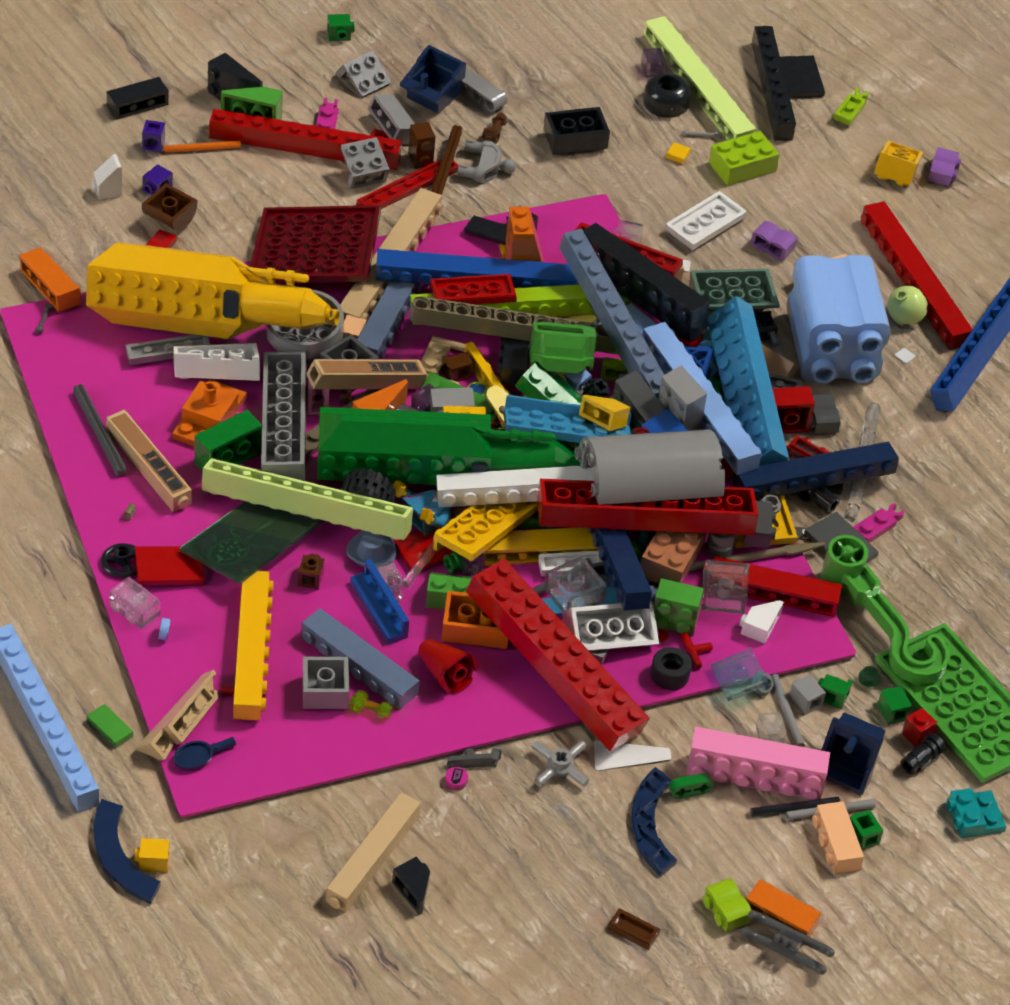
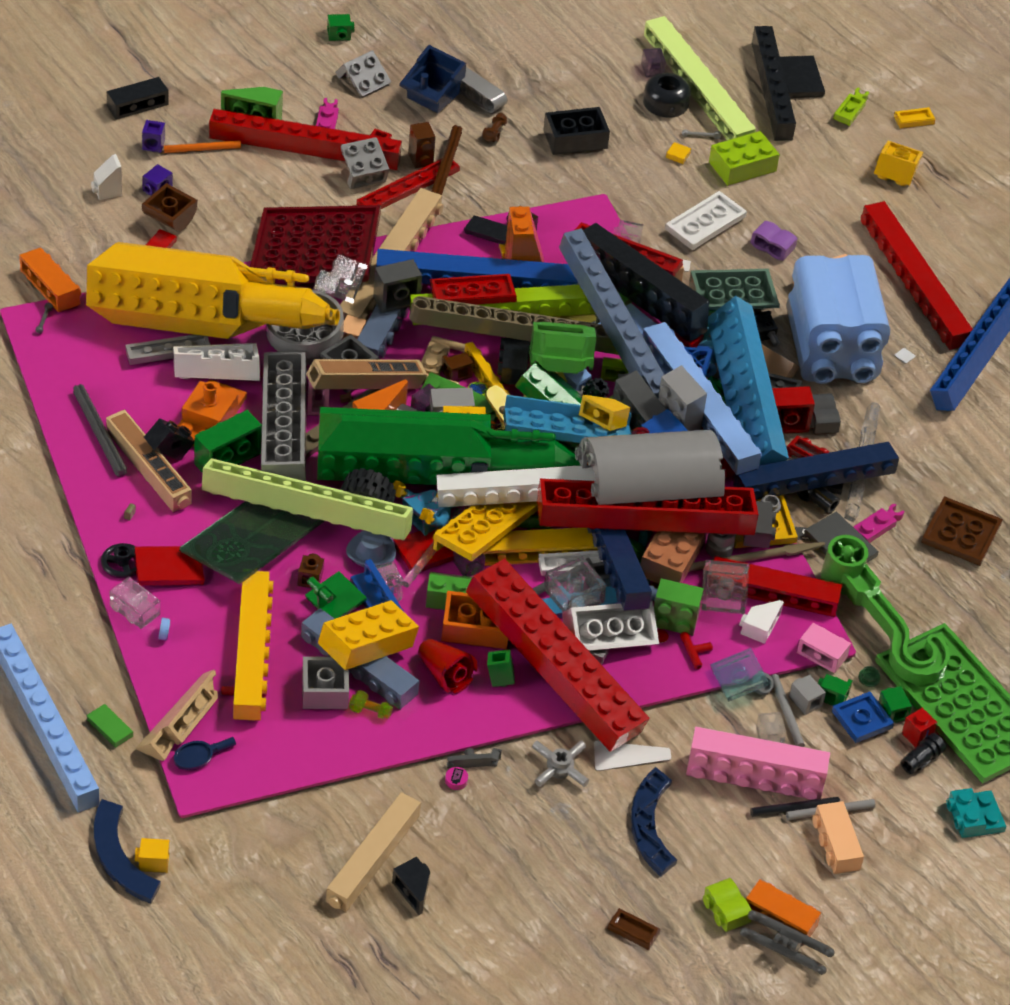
(169, 439): none -> black brick
(228, 74): black slope -> none
(335, 595): none -> green plate
(343, 280): none -> clear brick
(368, 635): none -> yellow brick
(391, 117): light grey brick -> none
(395, 284): none -> dark grey brick
(452, 562): green bush -> none
(489, 162): light grey connector -> none
(501, 668): none -> green brick
(668, 678): black tyre -> none
(690, 785): green beam -> none
(823, 647): none -> bright pink brick
(853, 751): dark blue piece -> none
(862, 717): none -> blue plate
(866, 829): green brick -> none
(907, 305): yellowish green cylinder -> none
(914, 117): none -> yellow tile
(944, 167): medium lavender brick -> none
(962, 531): none -> reddish brown plate

